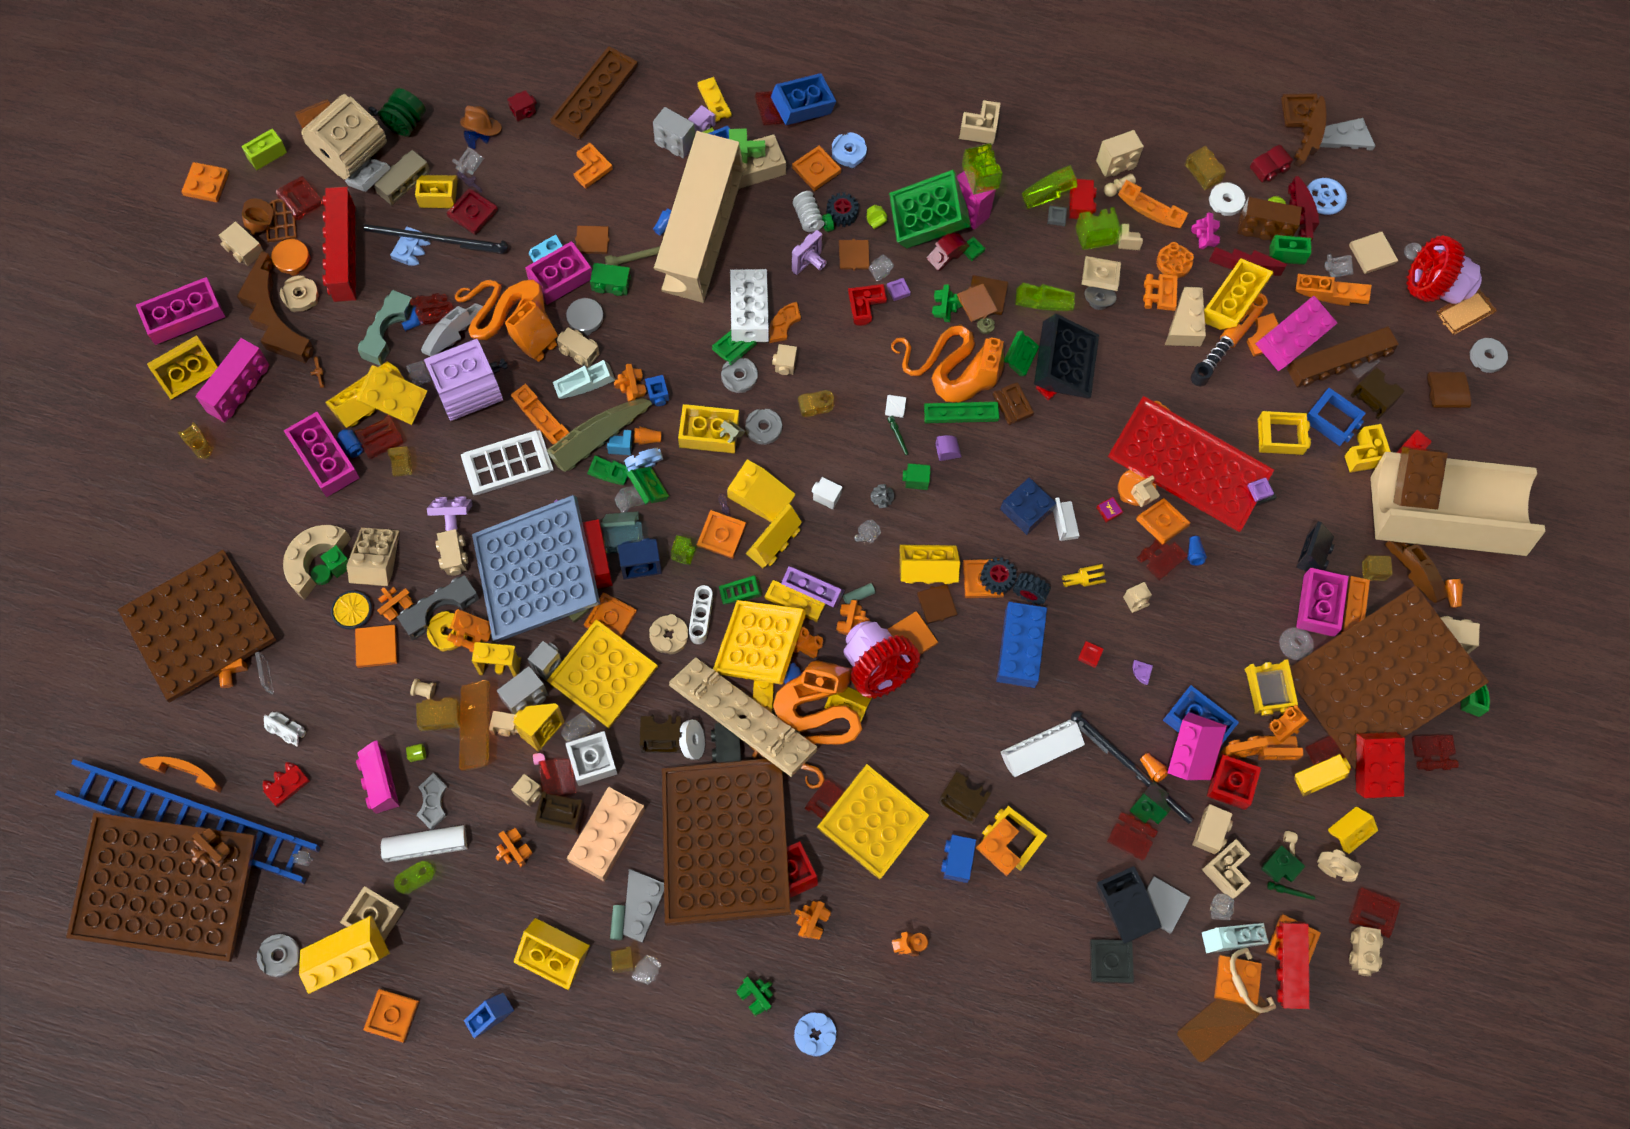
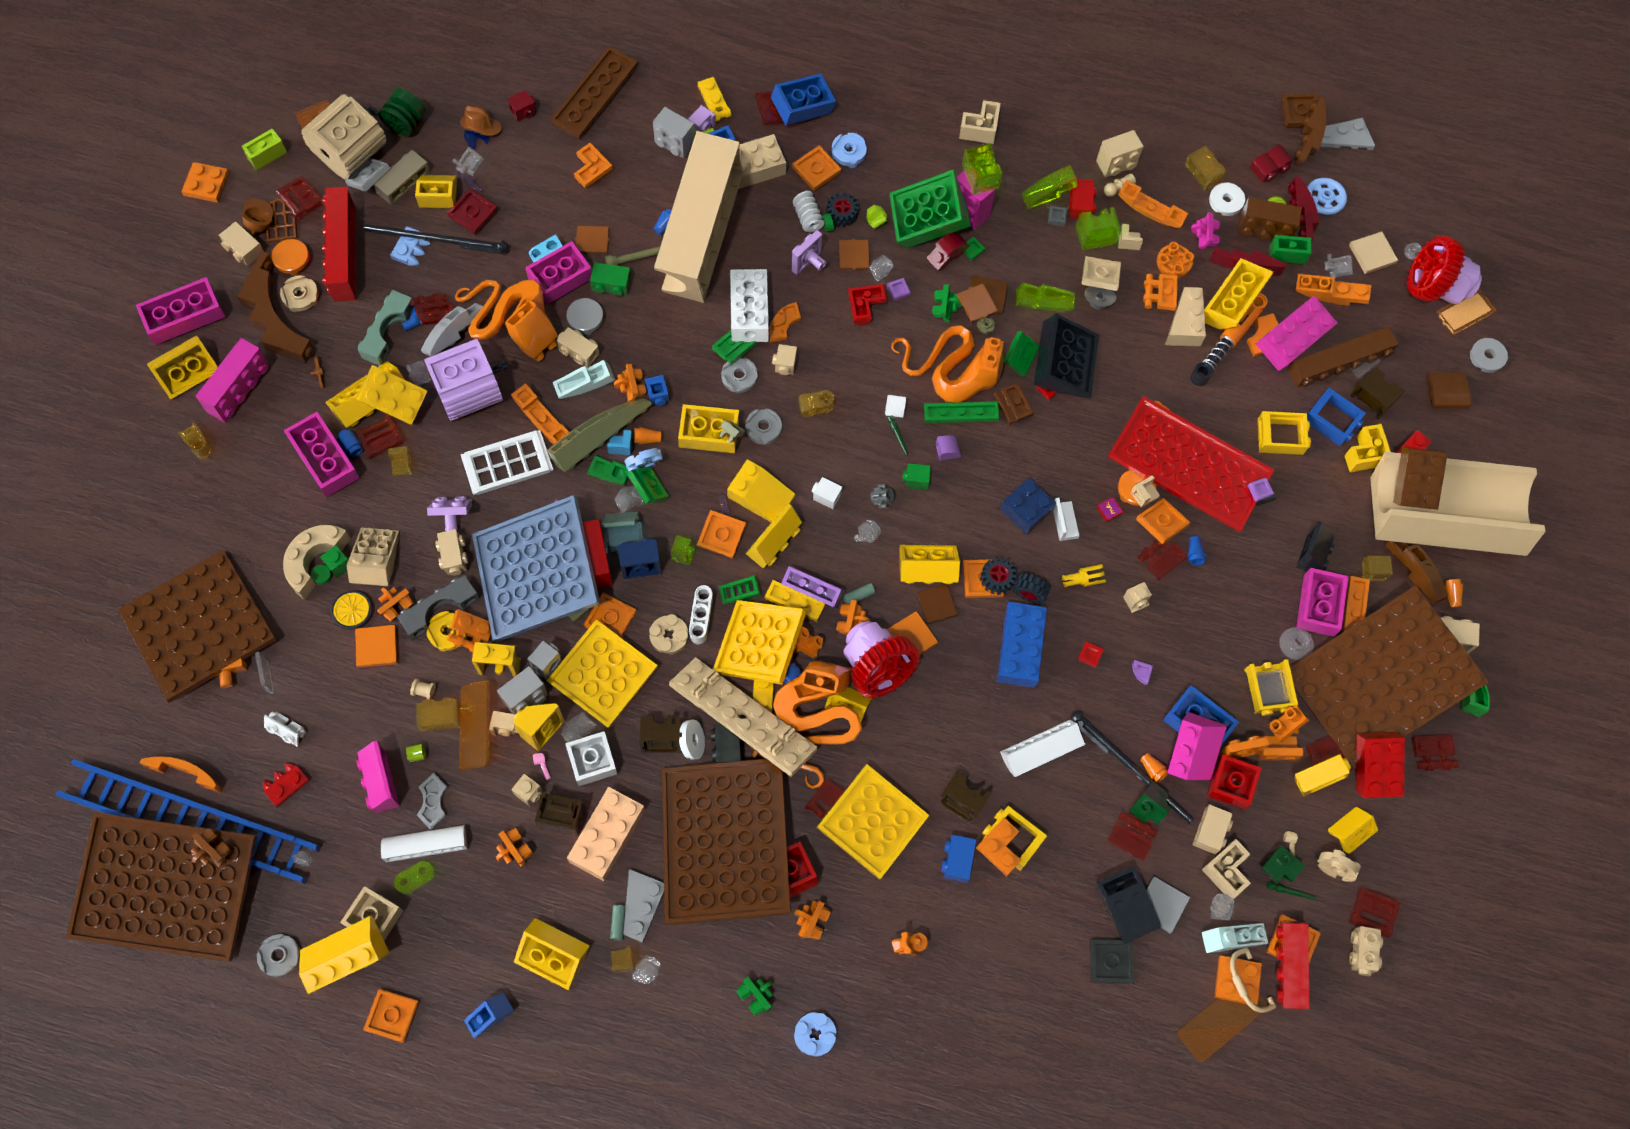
(557, 777): clear red piece -> none
(748, 148): bright green brick -> none

